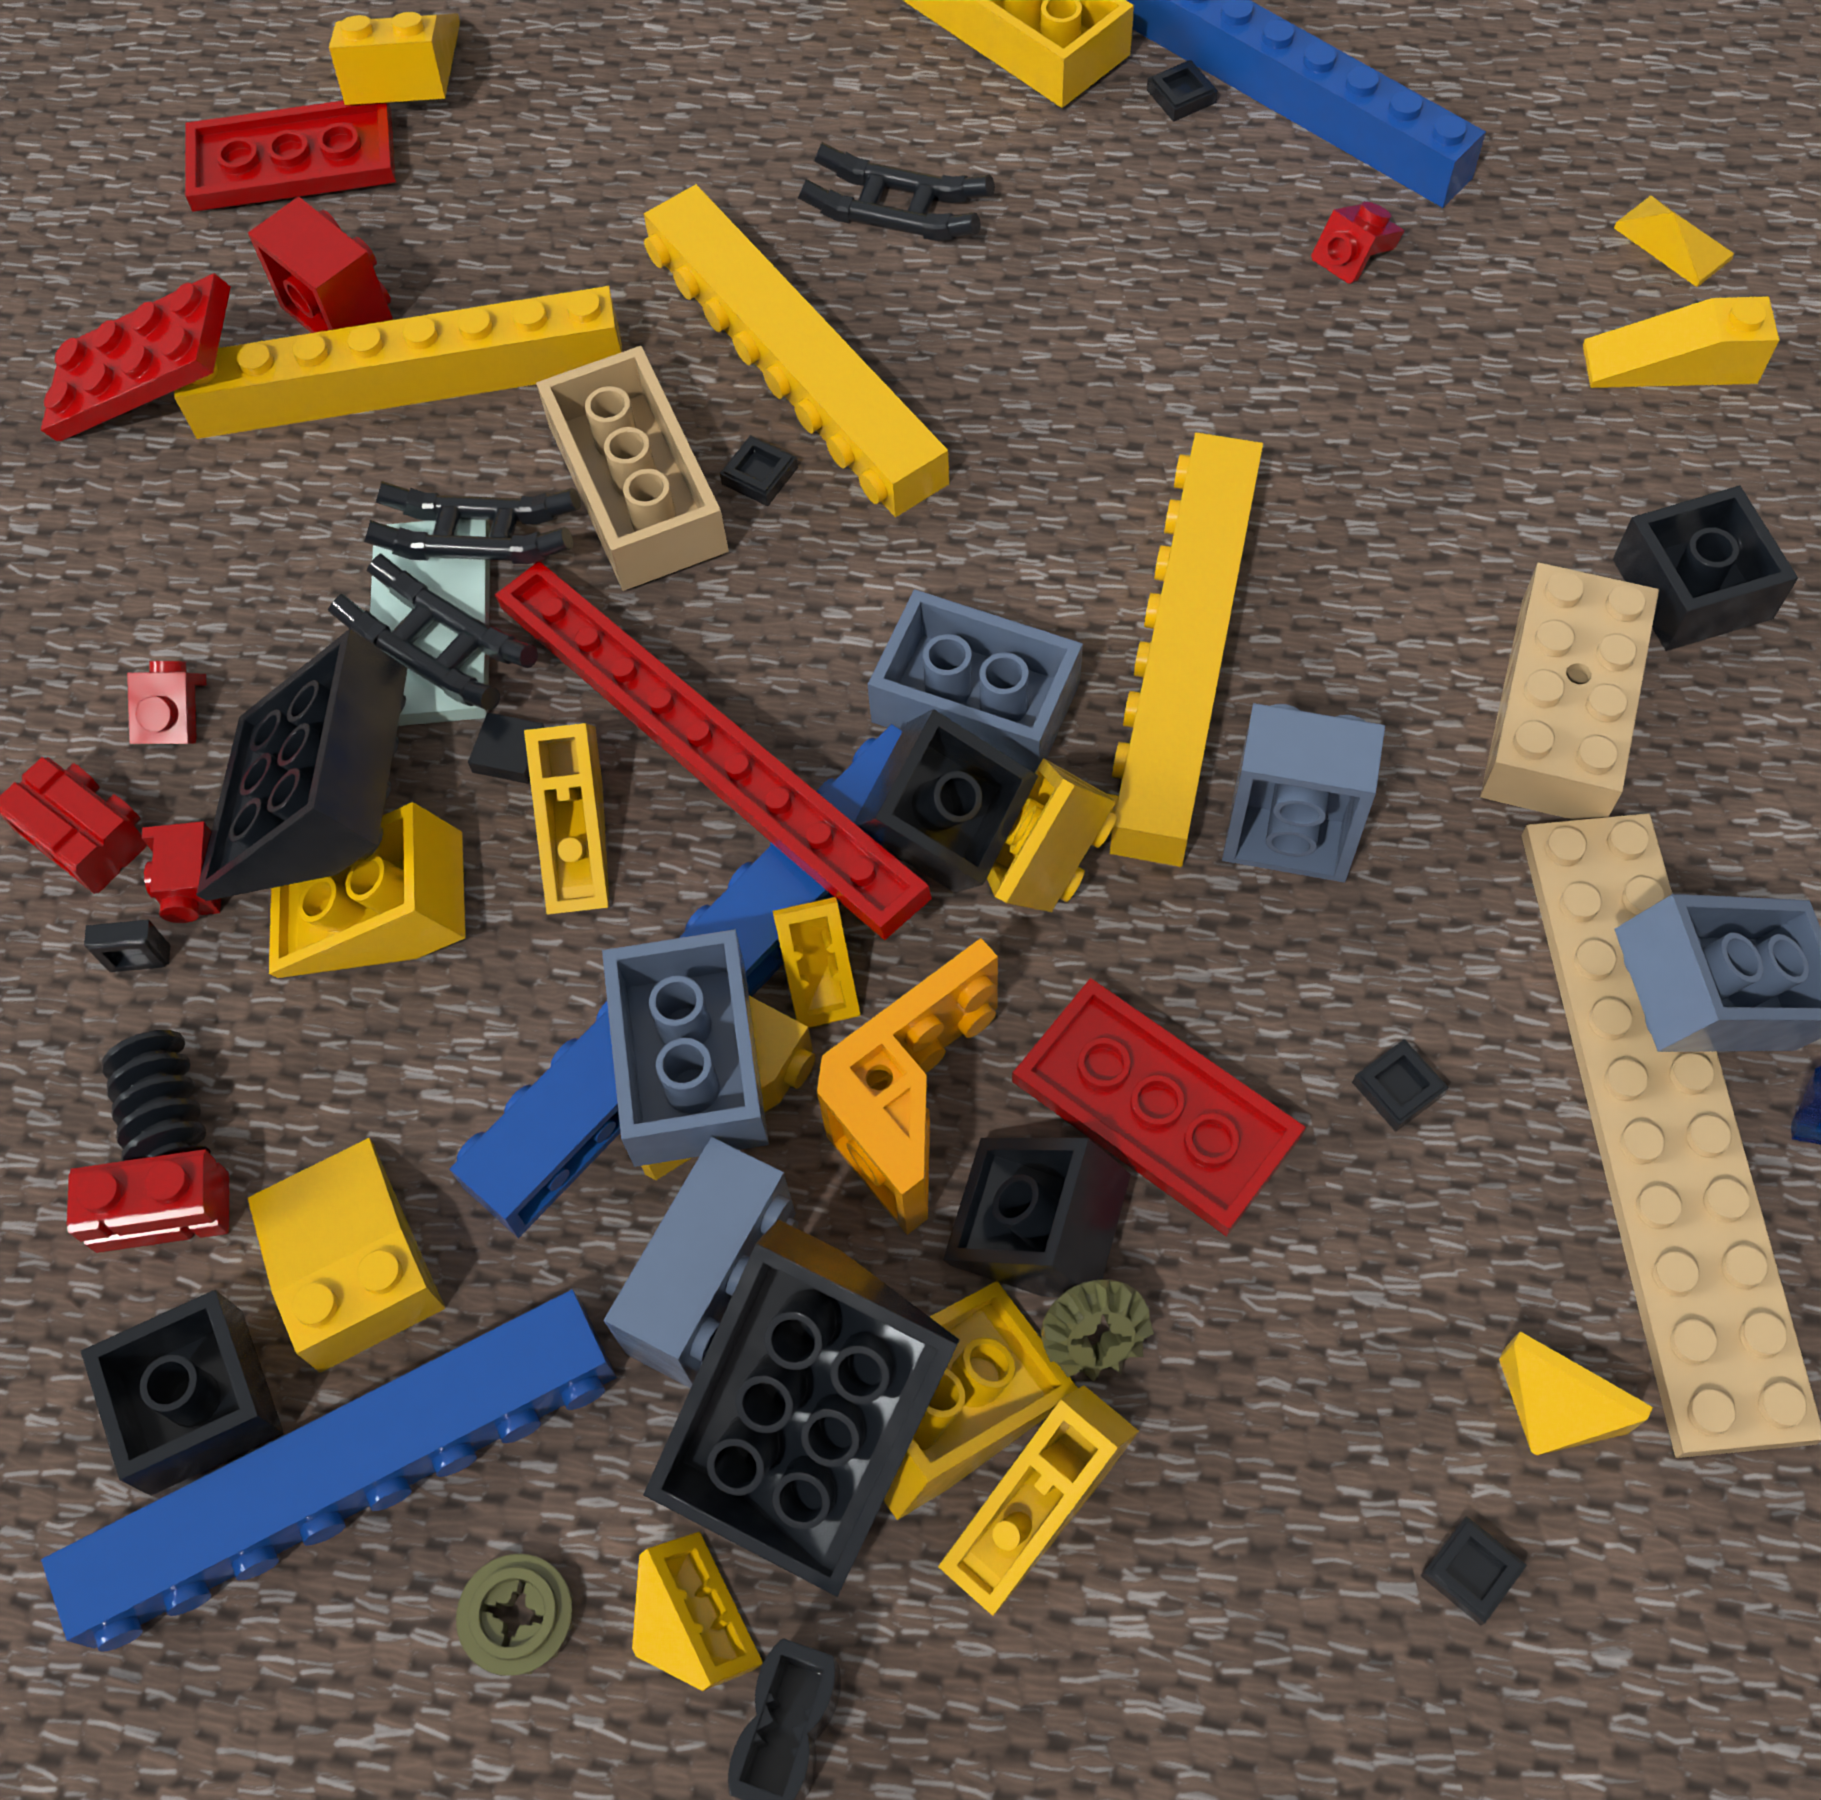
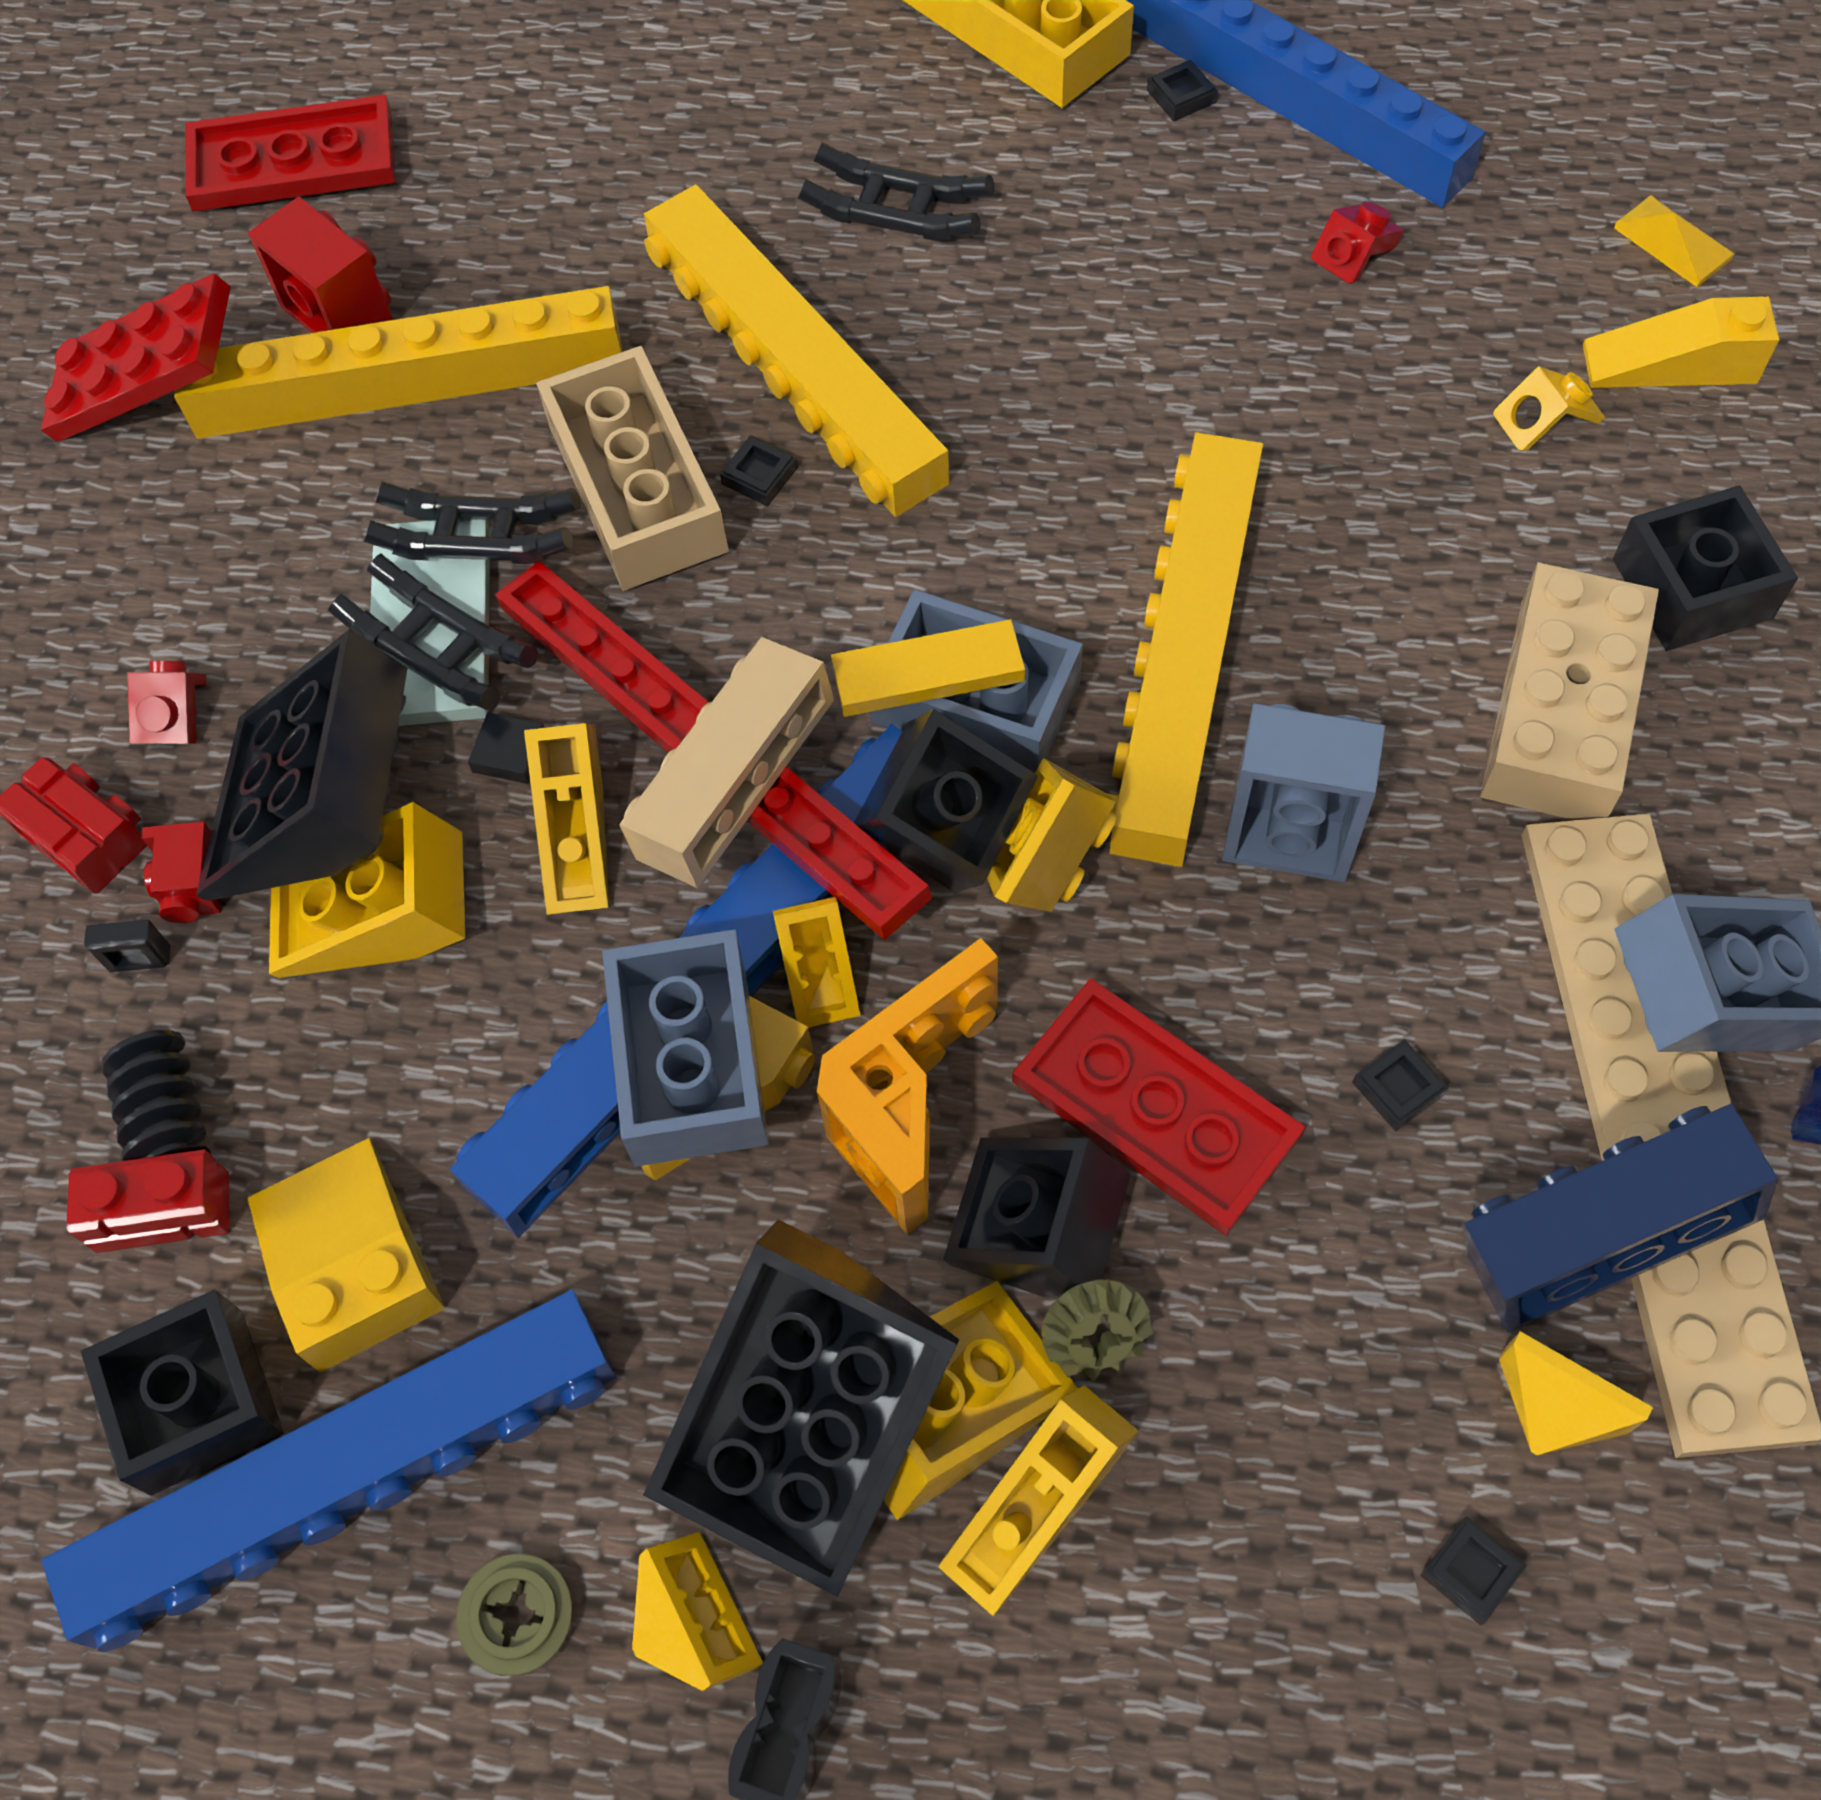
(394, 57): yellow slope -> none
(696, 1260): sand blue brick -> none
(727, 761): none -> tan brick
(928, 668): none -> yellow tile
(1557, 397): none -> yellow bracket
(1619, 1215): none -> dark blue brick

